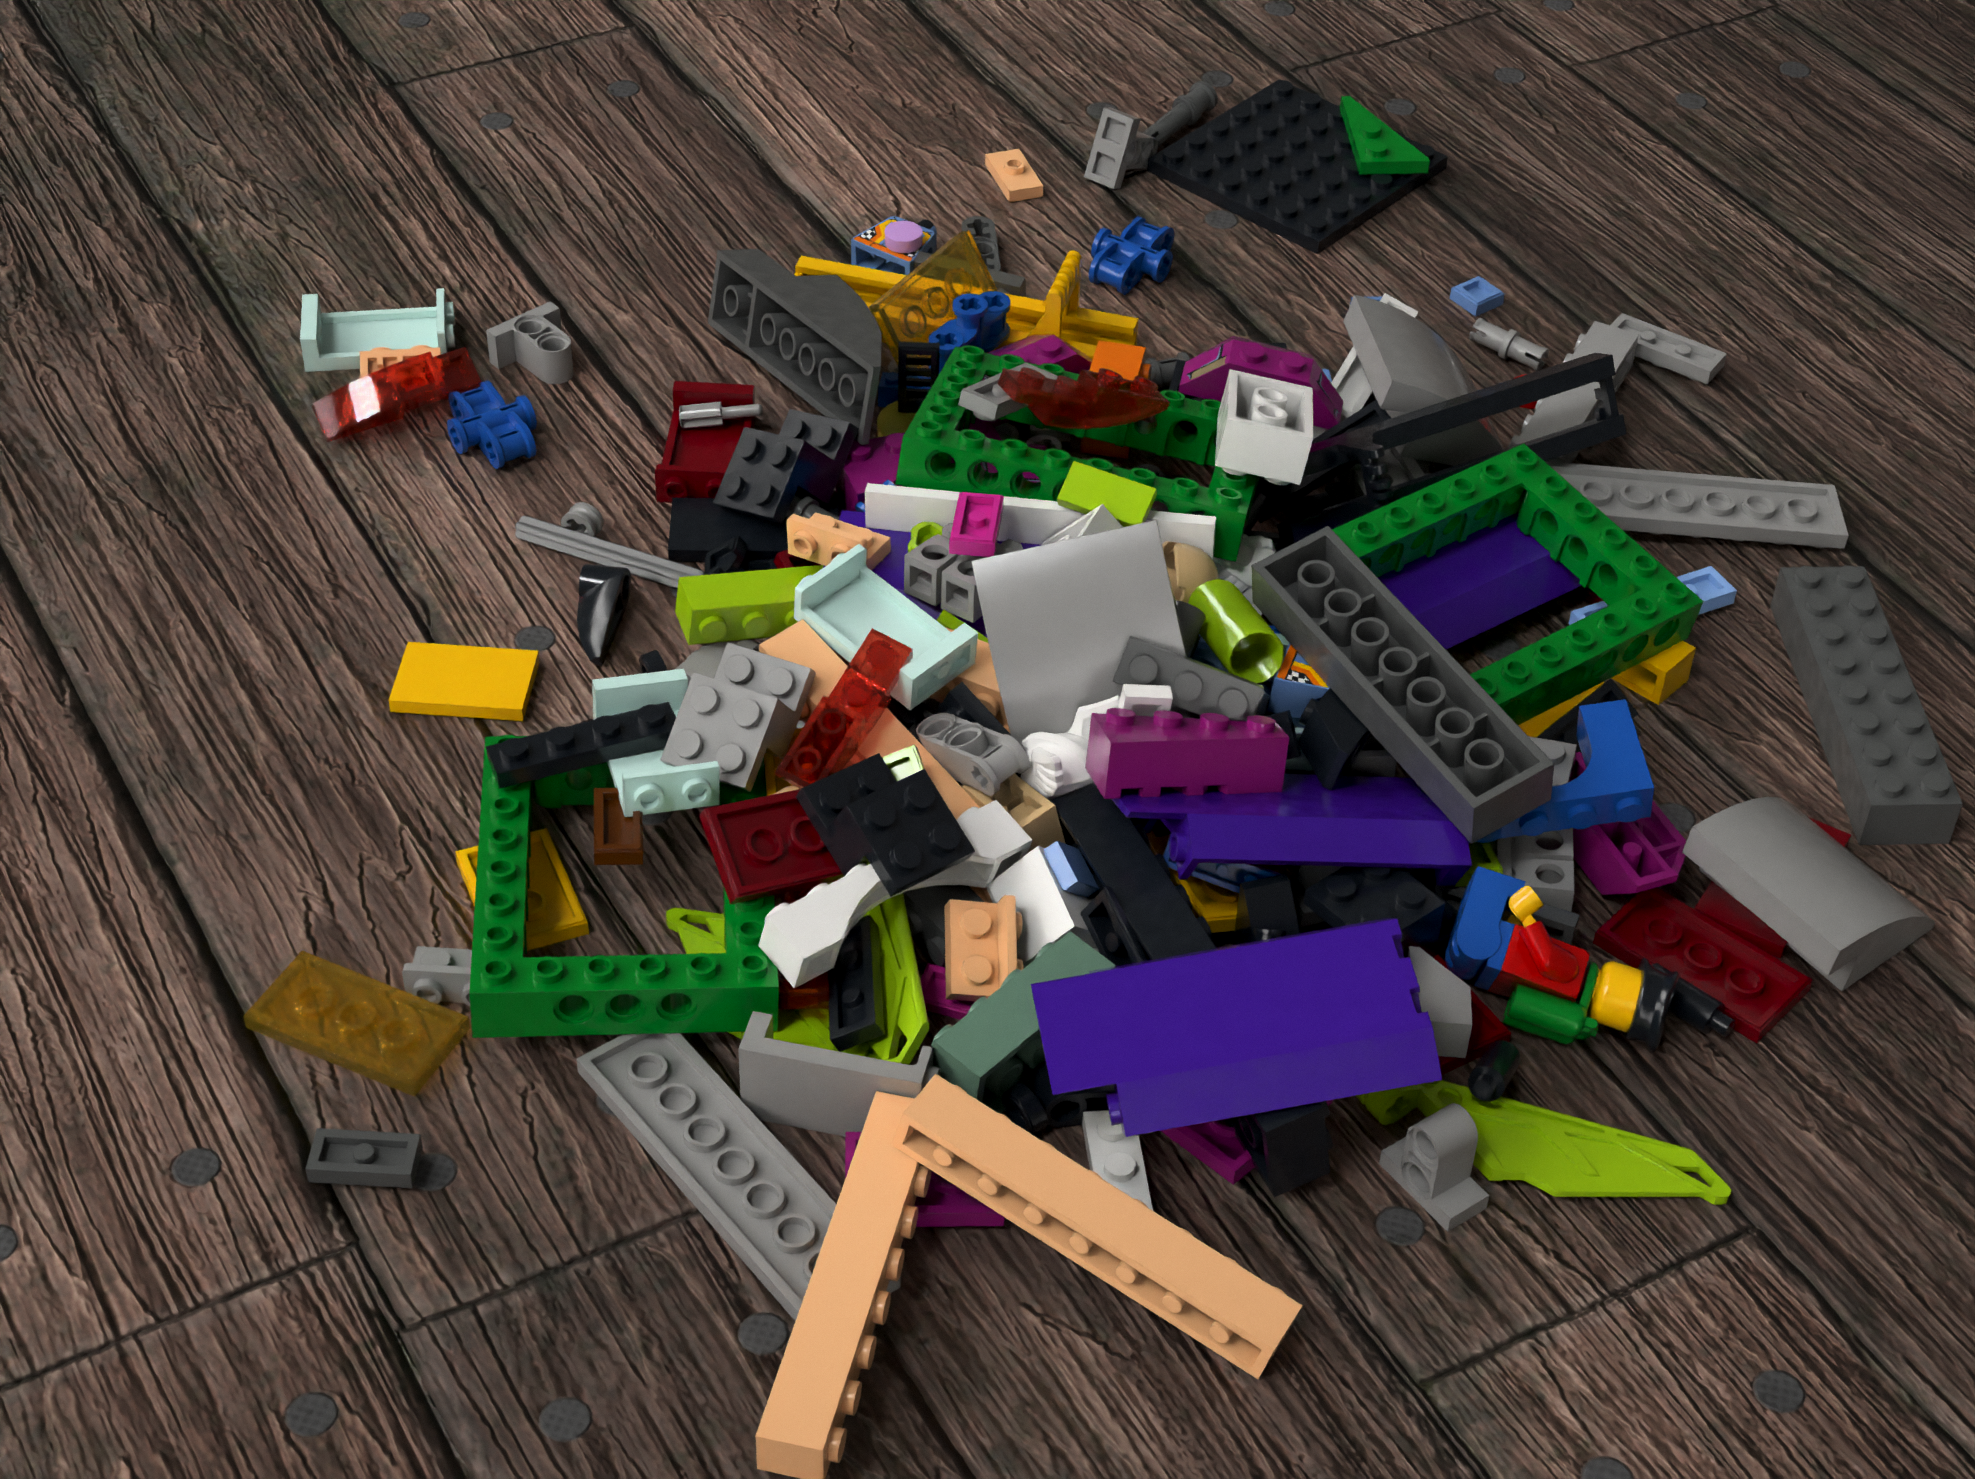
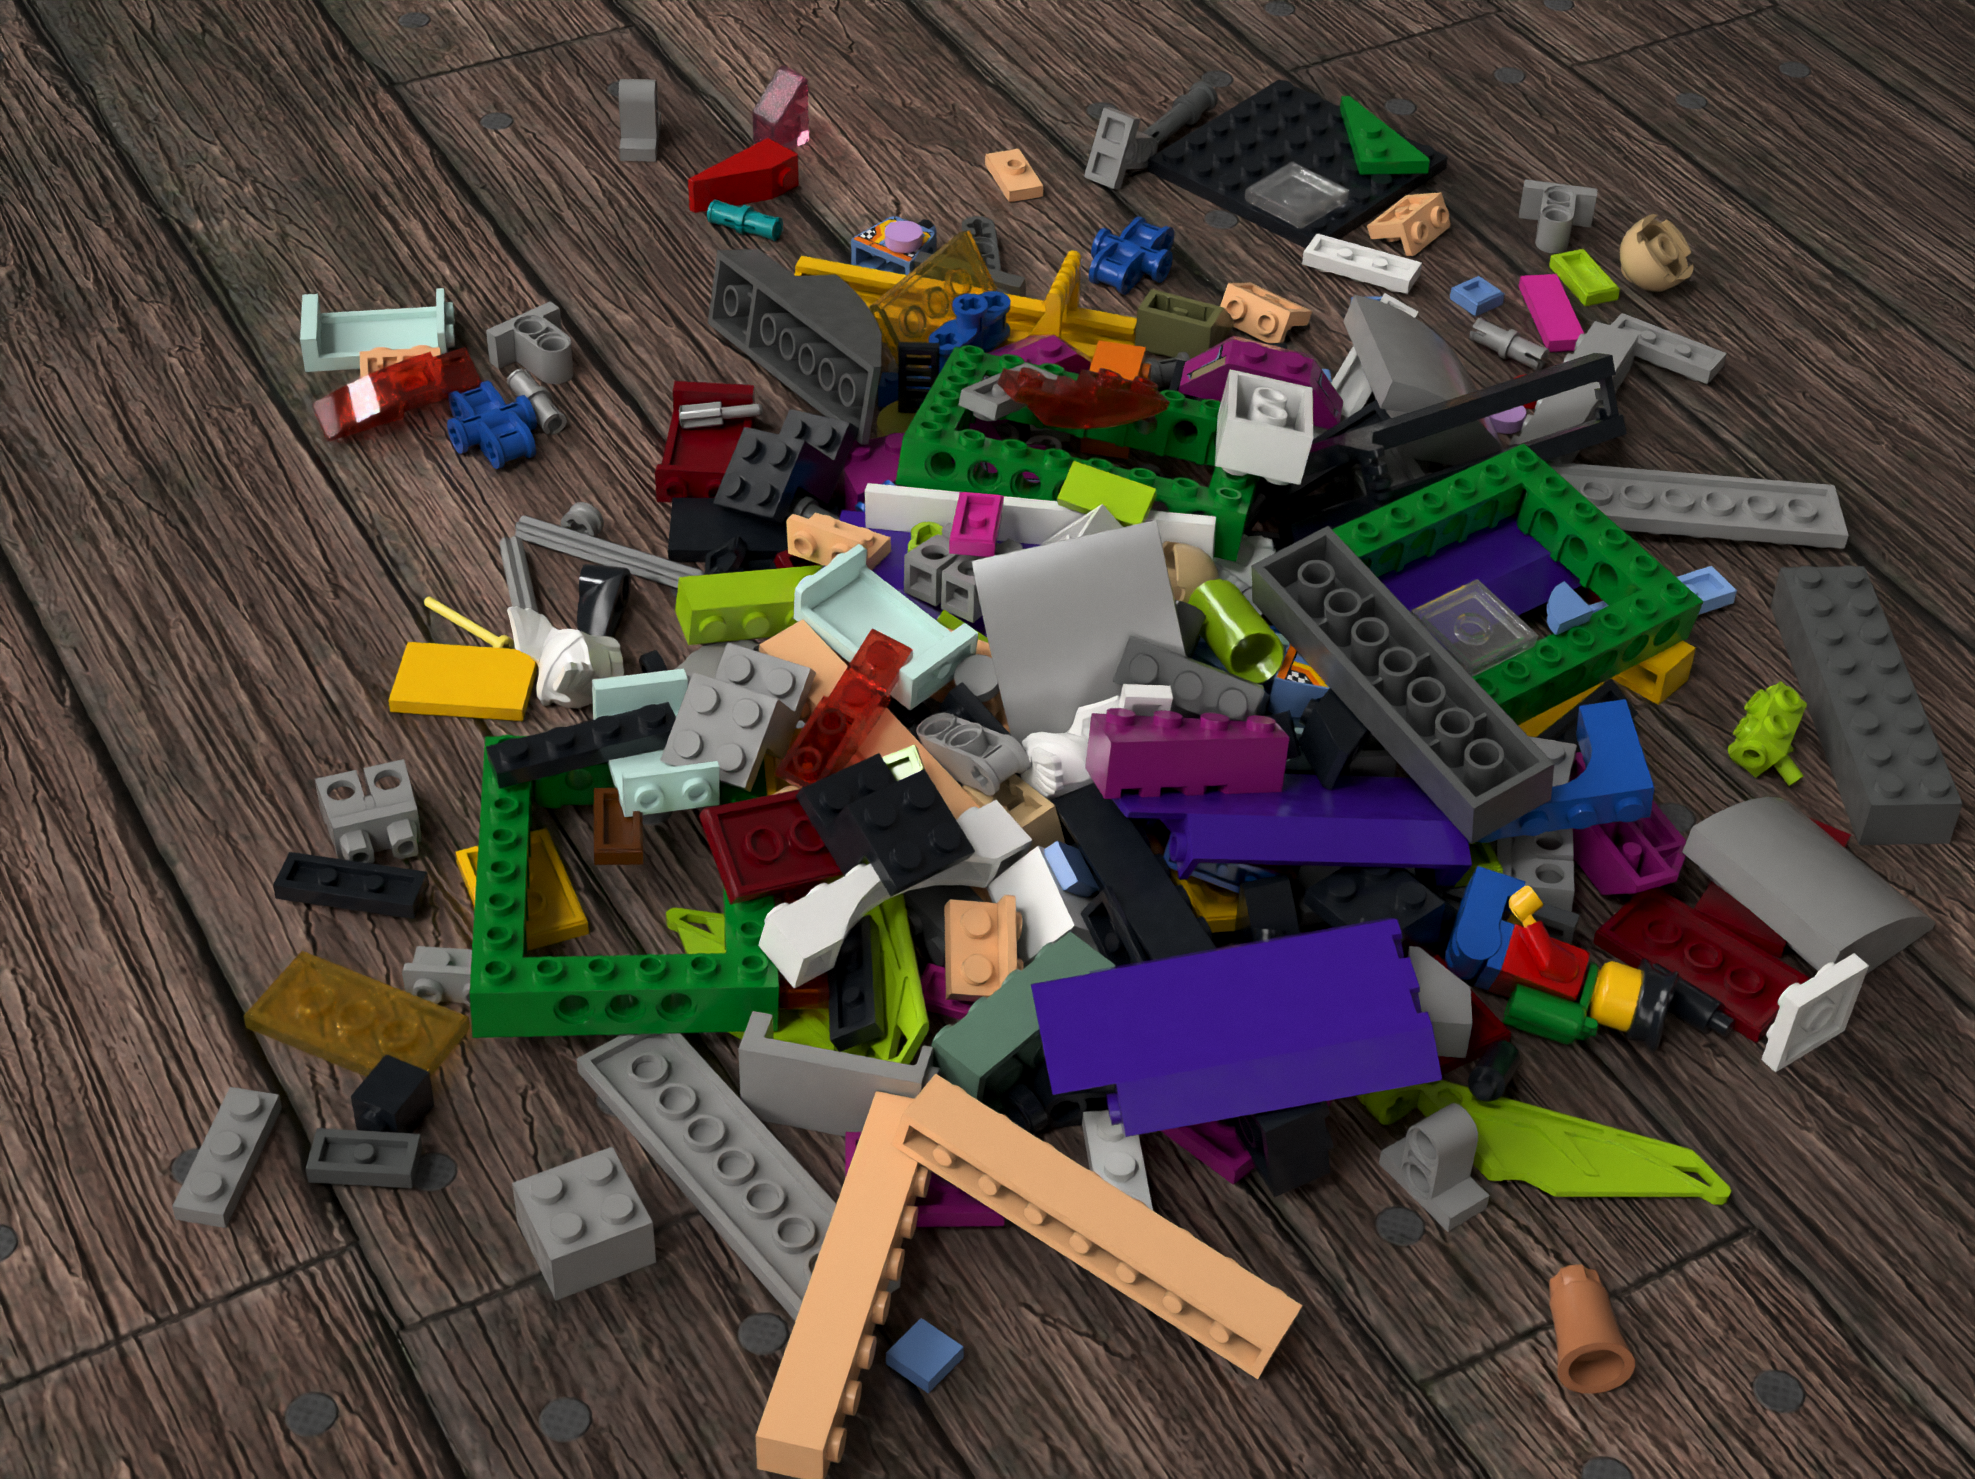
(227, 1157): none -> light grey plate
(351, 885): none -> black plate
(371, 821): none -> light grey hips
(393, 1097): none -> black brick
(497, 642): none -> light yellow piece
(517, 573): none -> light grey axle
(546, 412): none -> light grey pin
(565, 658): none -> white helmet
(584, 1223): none -> light grey brick
(639, 120): none -> light grey tile
(745, 220): none -> teal pin
(746, 177): none -> red slope
(783, 110): none -> clear pink slope
(924, 1355): none -> medium blue tile
(978, 675): none -> light grey tile
(1180, 324): none -> olive slope
(1262, 312): none -> light nougat bracket
(1296, 195): none -> clear tile
(1361, 263): none -> white plate
(1413, 220): none -> light nougat bracket
(1475, 627): none -> clear tile
(1509, 421): none -> lavender tile
(1551, 311): none -> dark pink tile
(1556, 210): none -> light grey tile
(1566, 609): none -> medium blue tile
(1584, 277): none -> lime tile
(1588, 1338): none -> nougat plant
(1655, 255): none -> tan cylinder
(1767, 732): none -> lime brick
(1814, 1011): none -> white plate

